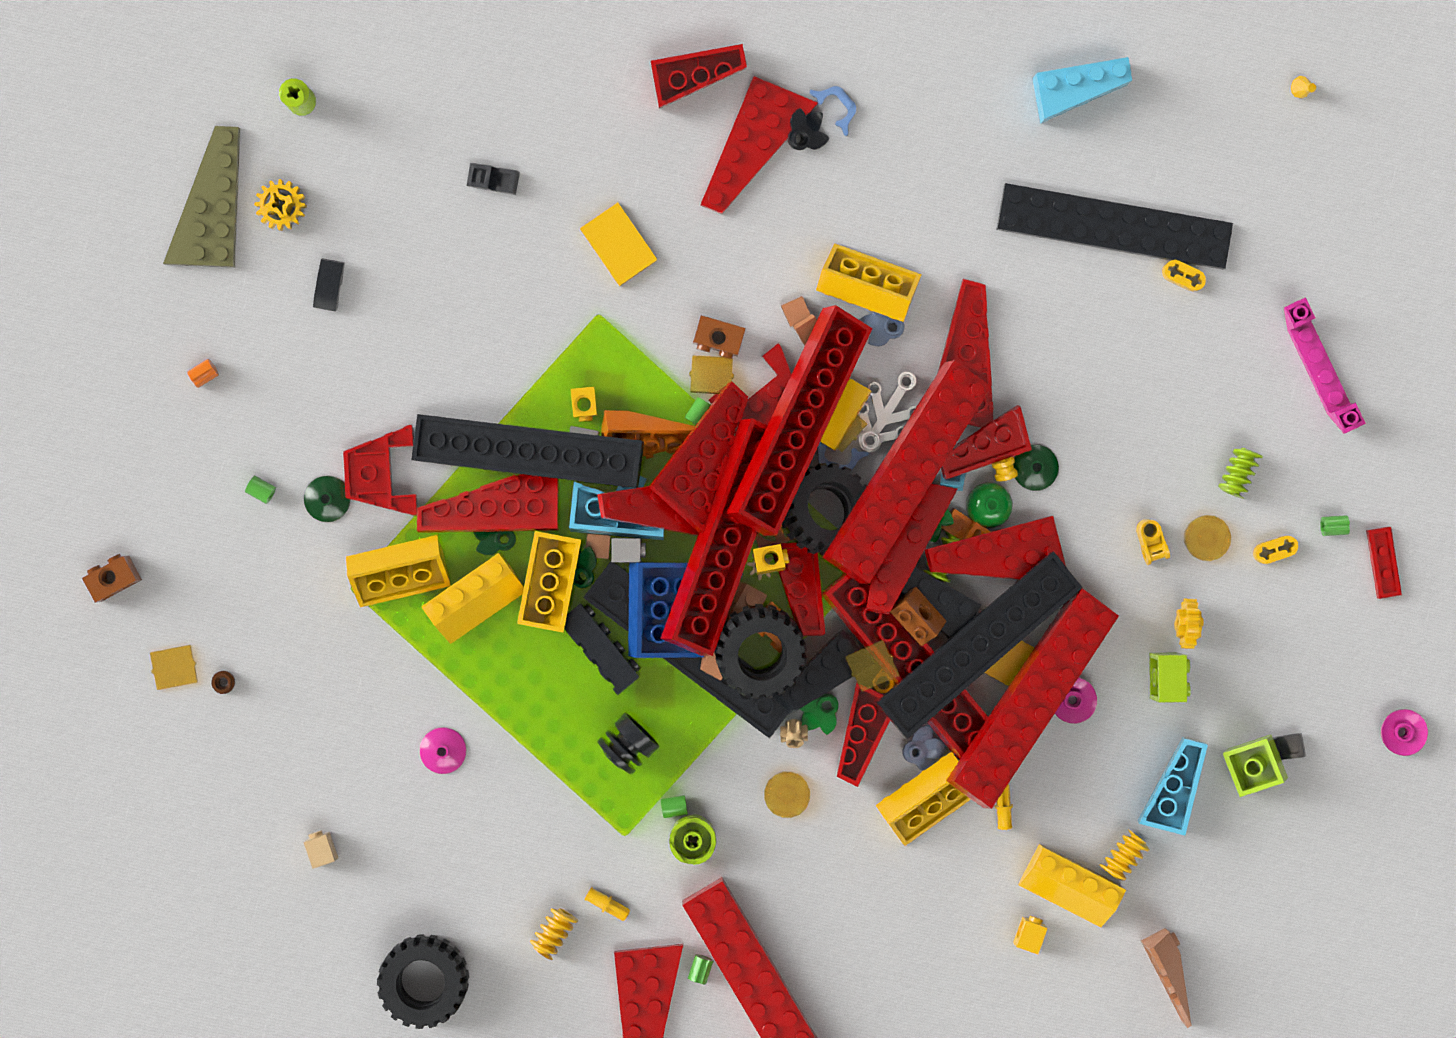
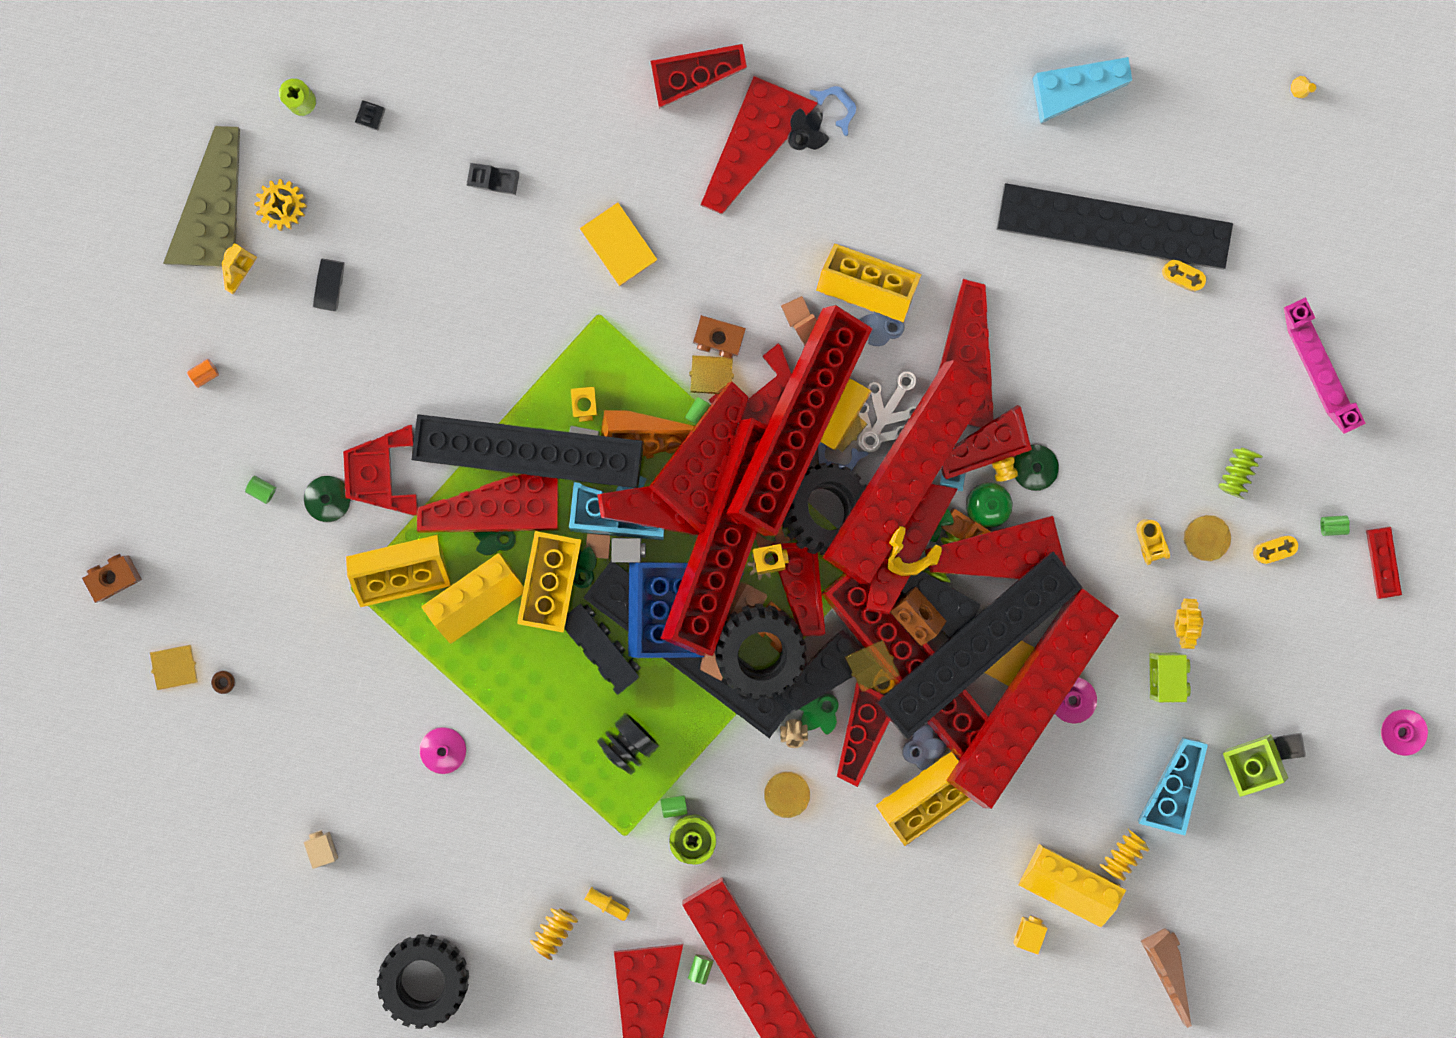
(236, 266): none -> yellow wing
(370, 115): none -> black tile
(900, 568): none -> yellow helmet
(1004, 810): yellow axle -> none

